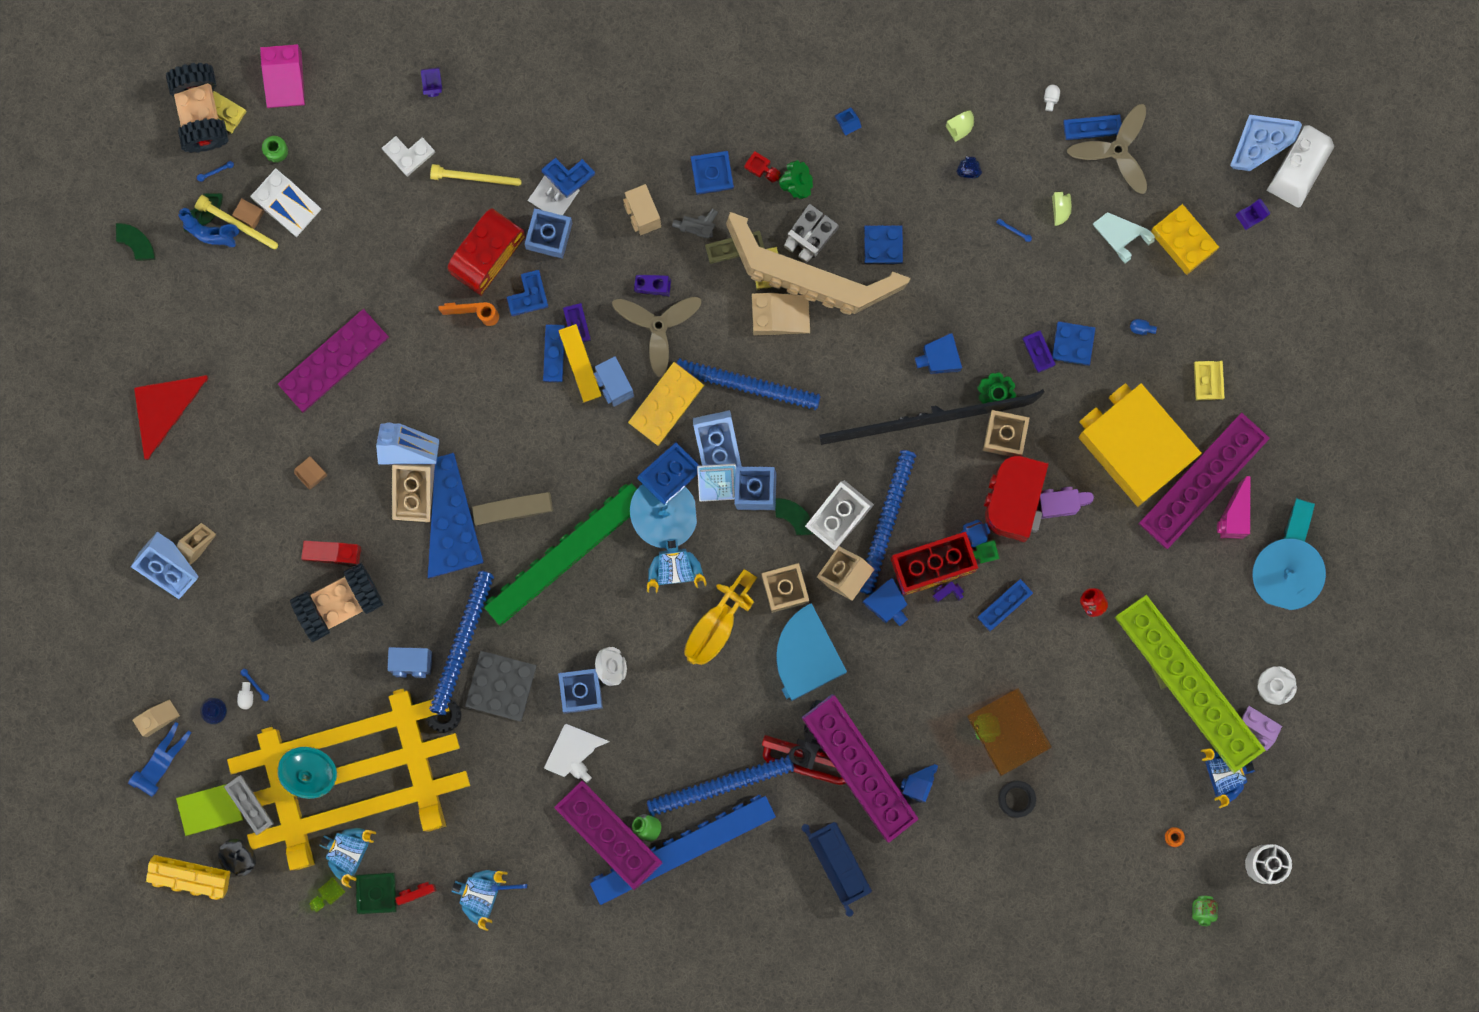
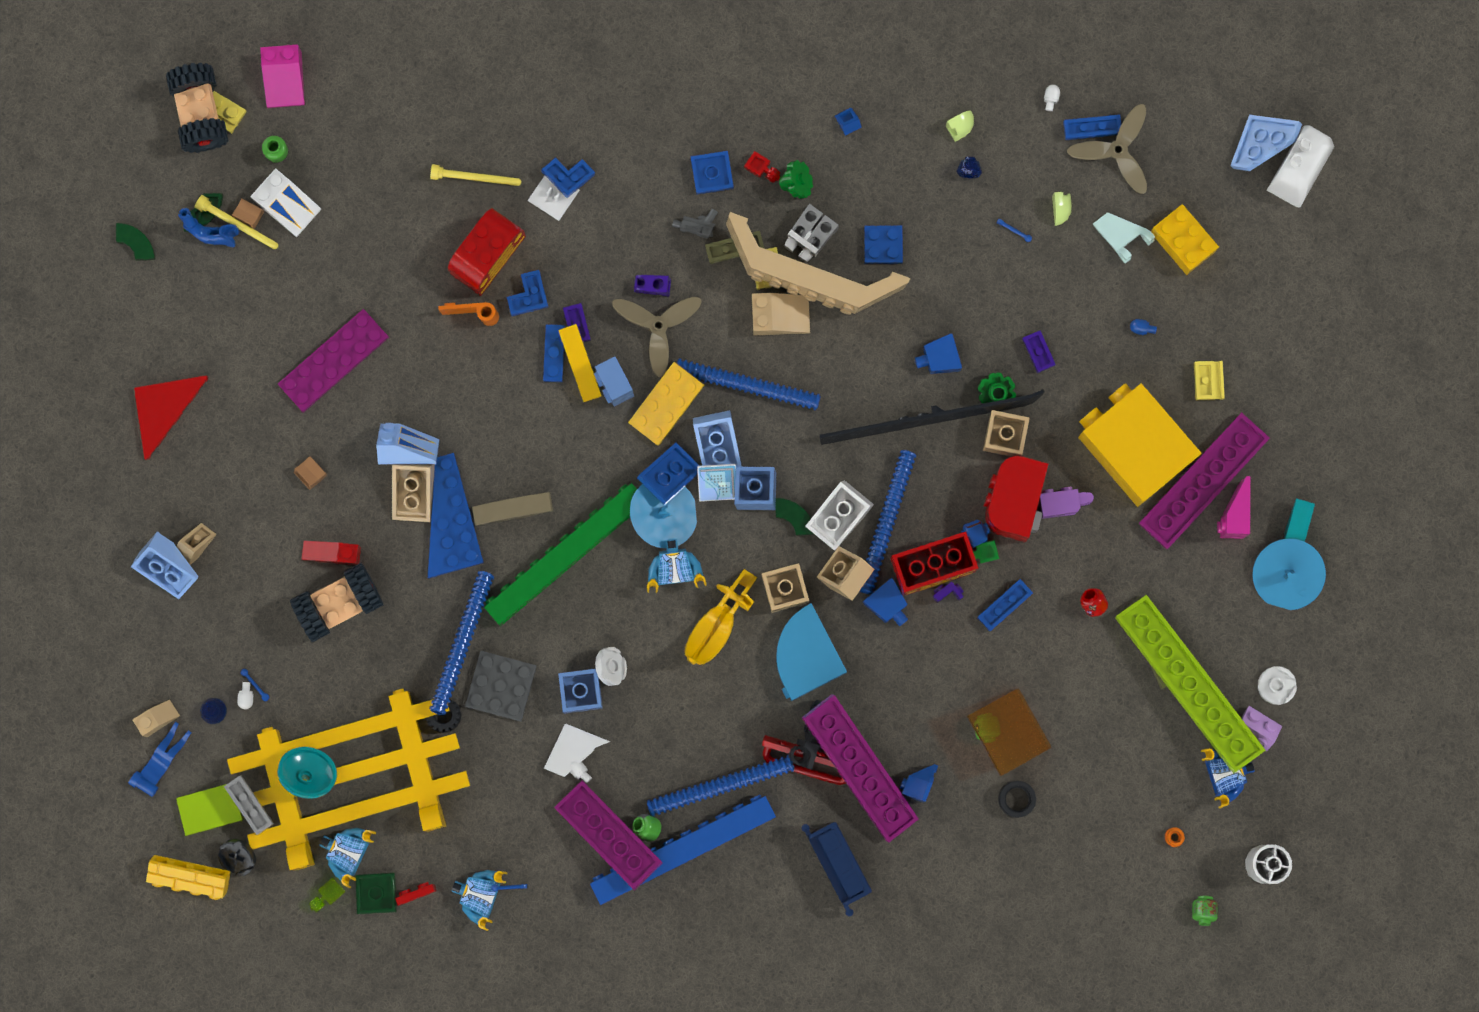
(201, 177): blue hinge -> none
(408, 159): white plate -> none
(409, 661): medium blue brick -> none
(431, 81): dark purple bracket -> none
(548, 233): medium blue brick -> none
(642, 208): tan brick -> none
(1073, 343): blue plate -> none
(1253, 214): dark purple bracket -> none

